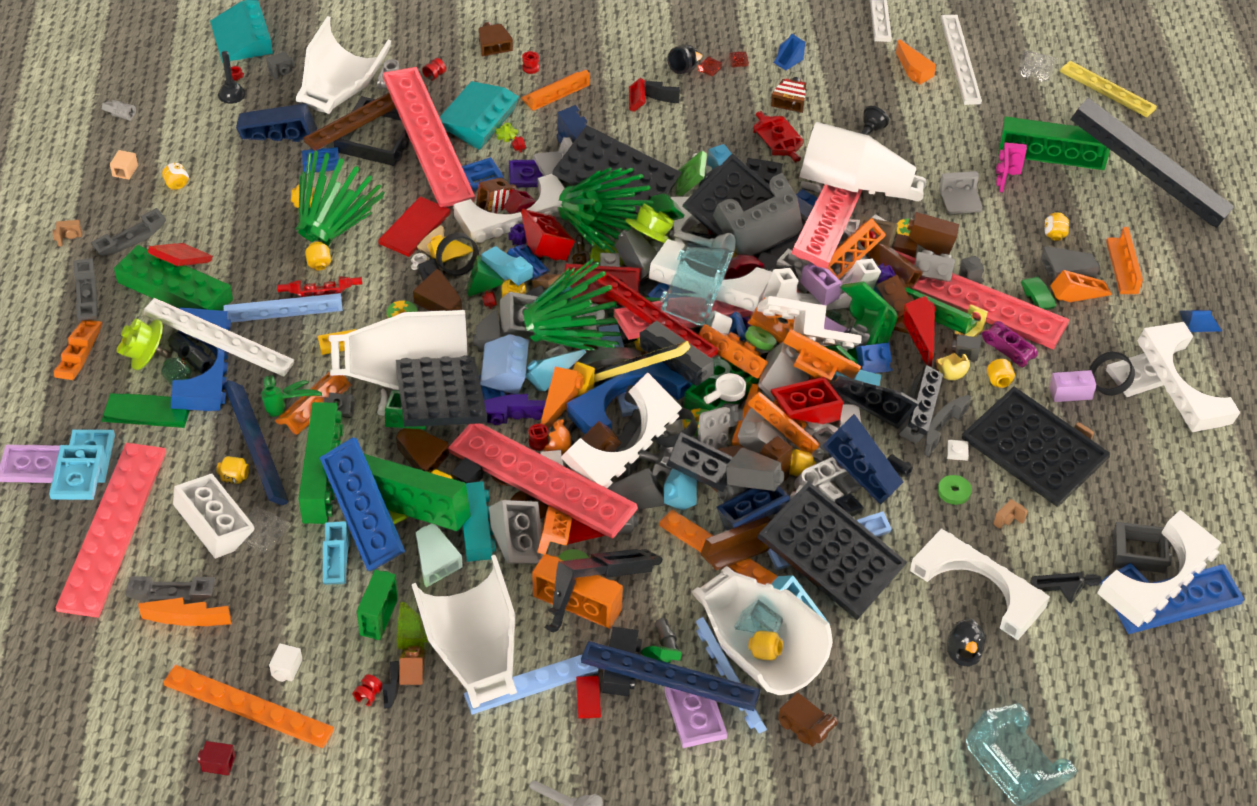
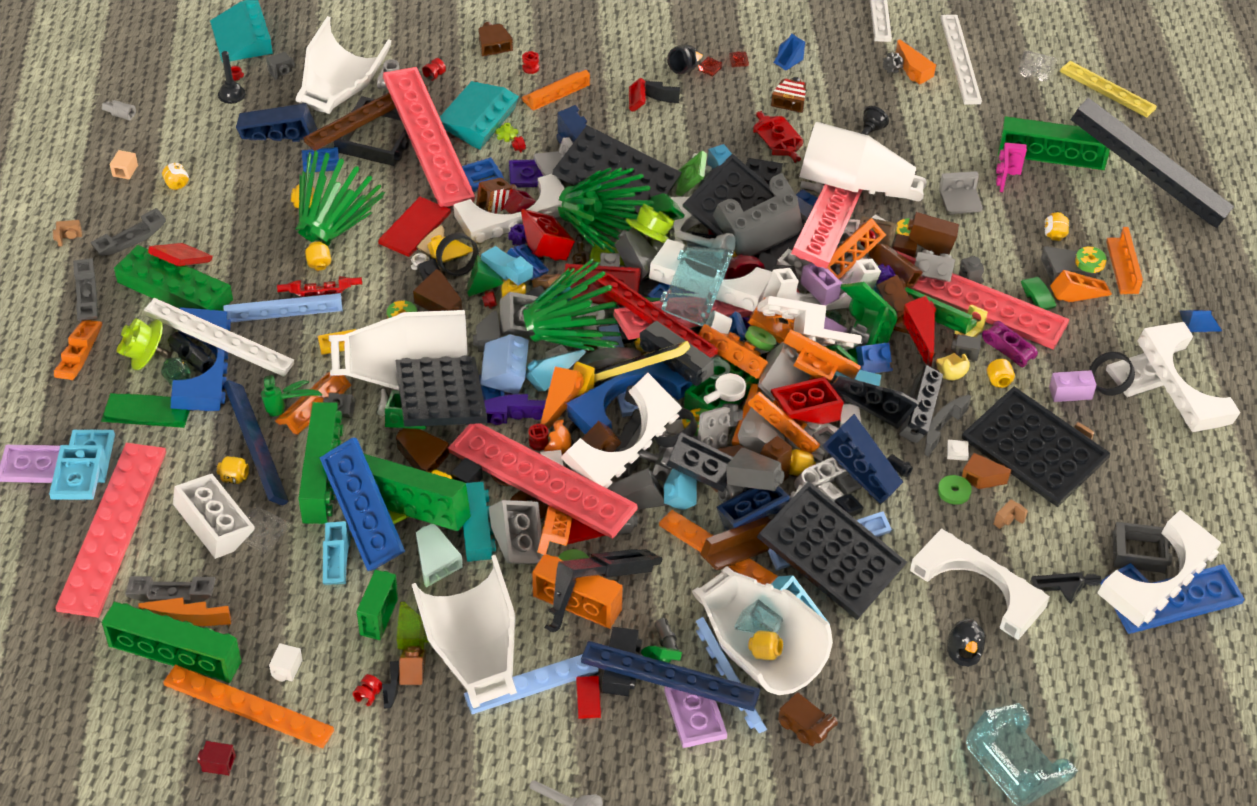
(172, 641): none -> green brick
(892, 62): none -> dark grey gear
(985, 473): none -> dark orange slope
(1090, 259): none -> piece

